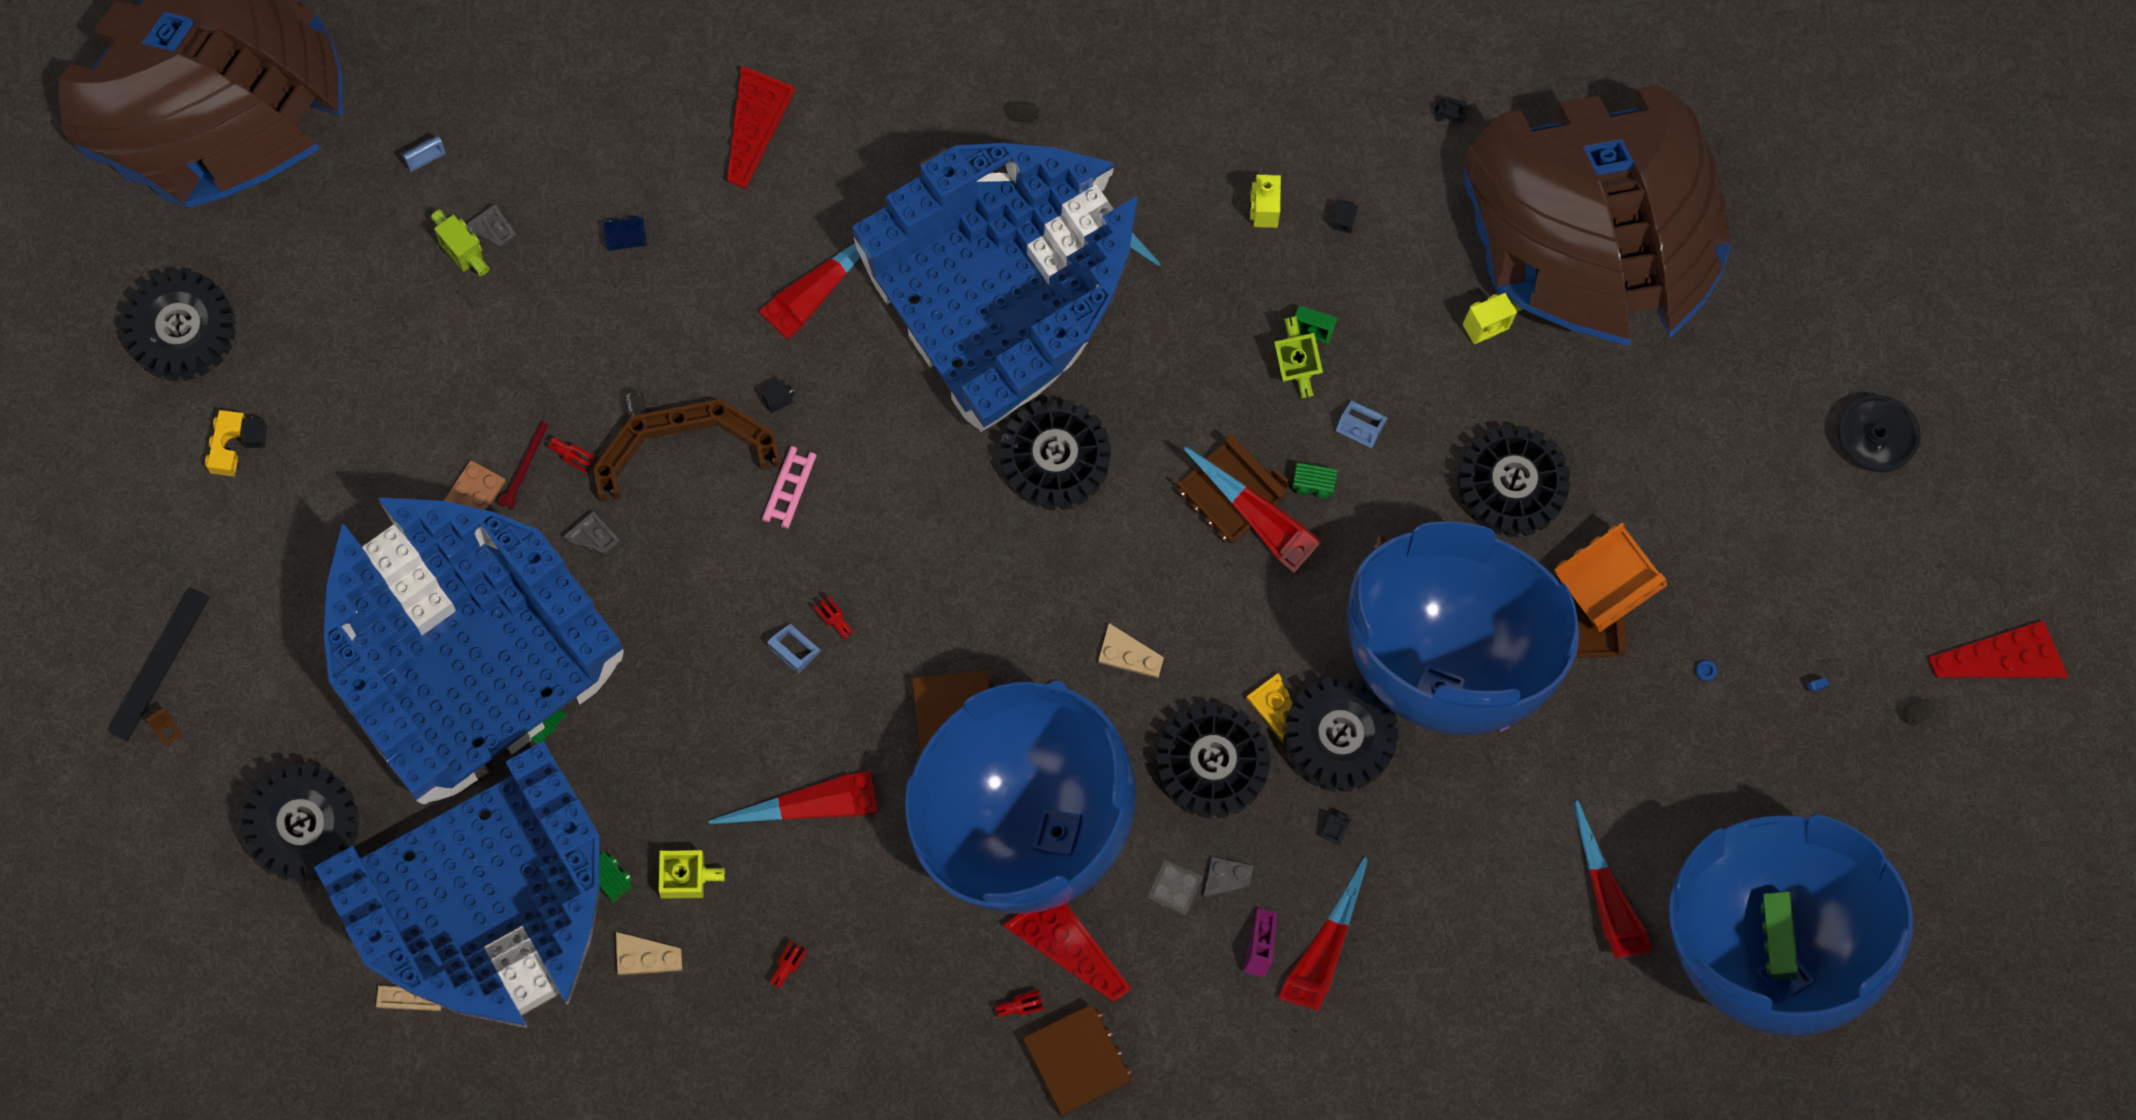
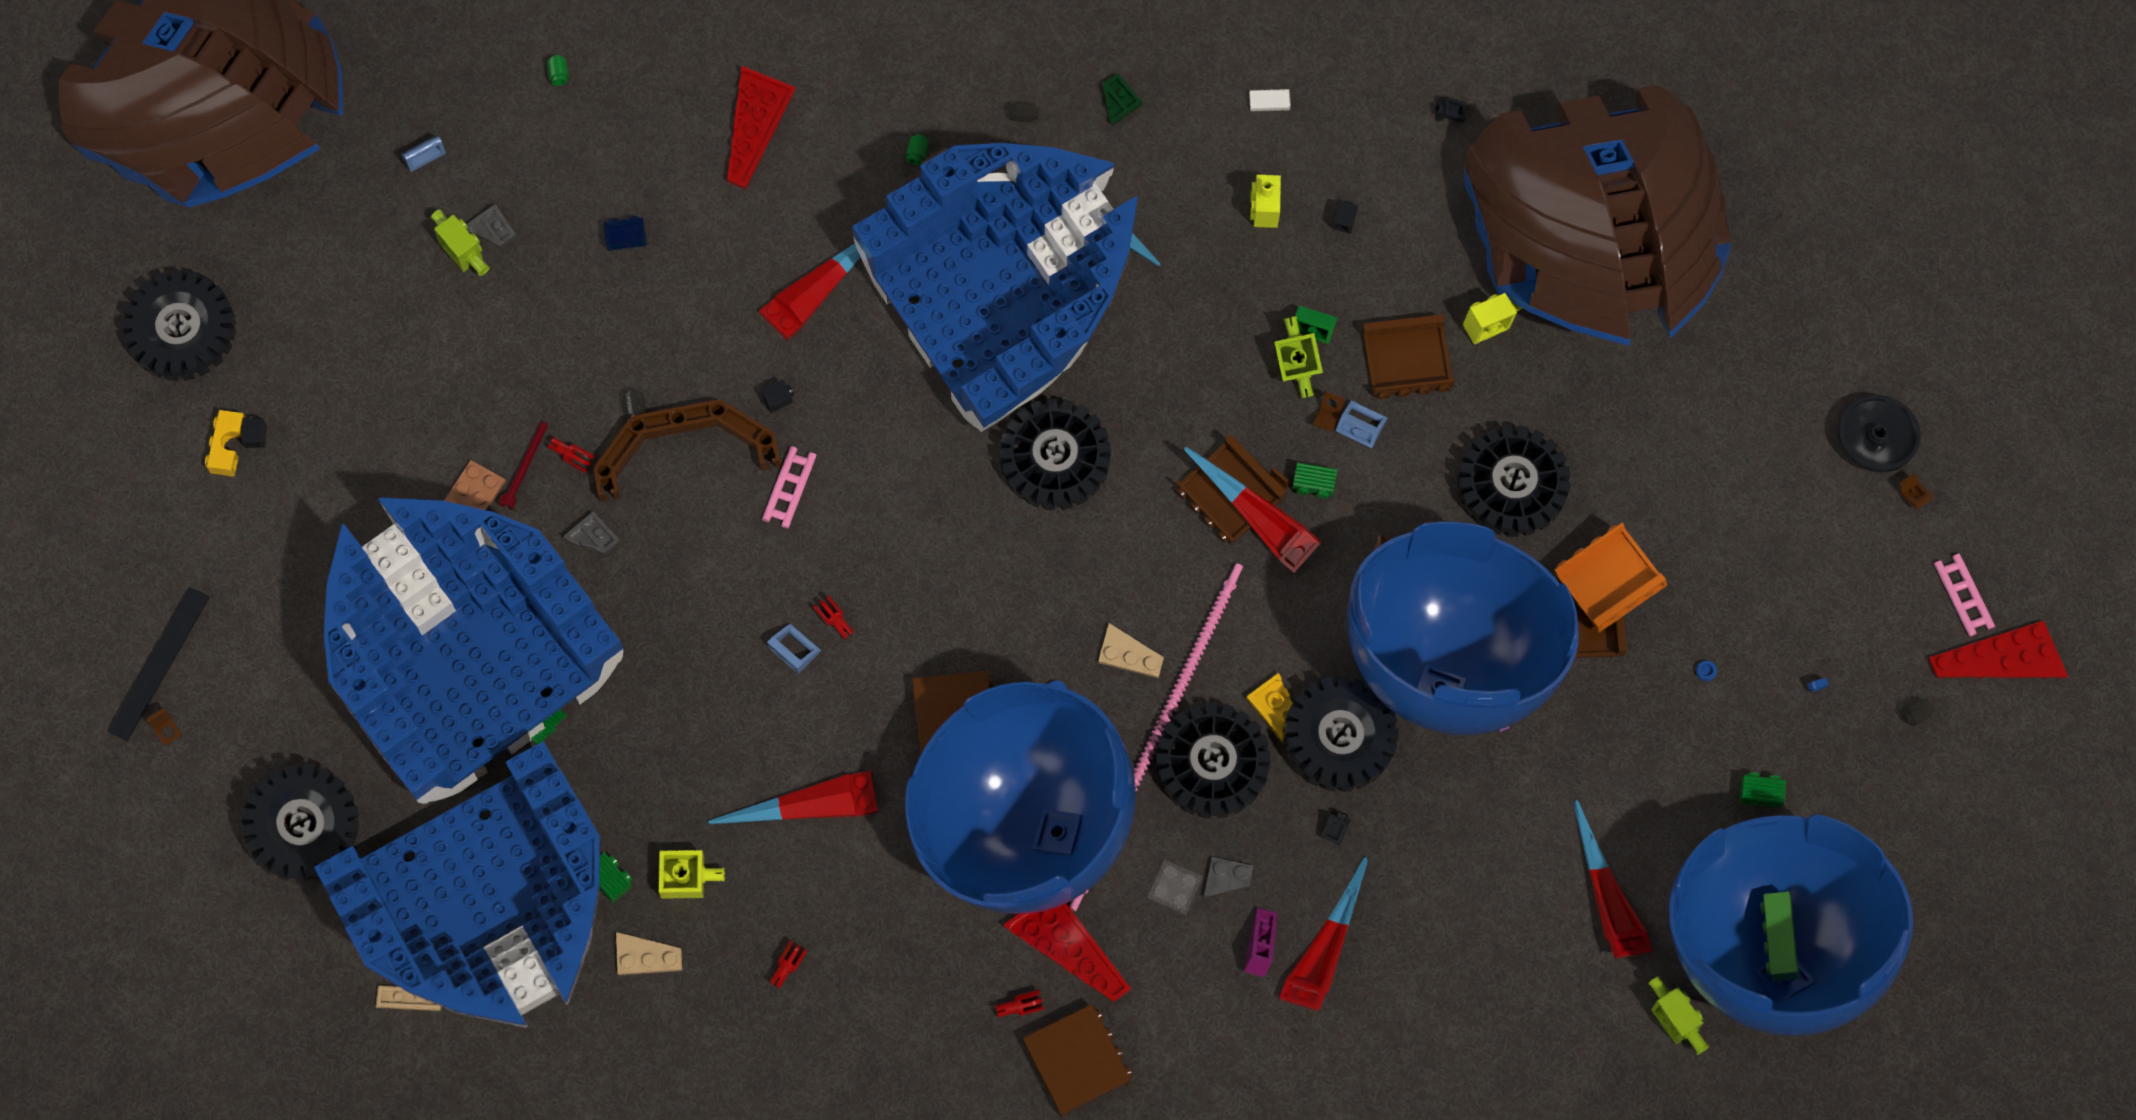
(557, 70): none -> green brick
(917, 149): none -> green brick
(1119, 99): none -> dark green wing
(1229, 585): none -> bright pink hose
(1269, 100): none -> white tile
(1327, 414): none -> reddish brown bracket
(1407, 356): none -> reddish brown panel
(1678, 1015): none -> lime brick
(1762, 790): none -> green brick
(1914, 492): none -> reddish brown bracket
(1960, 607): none -> bright pink bar

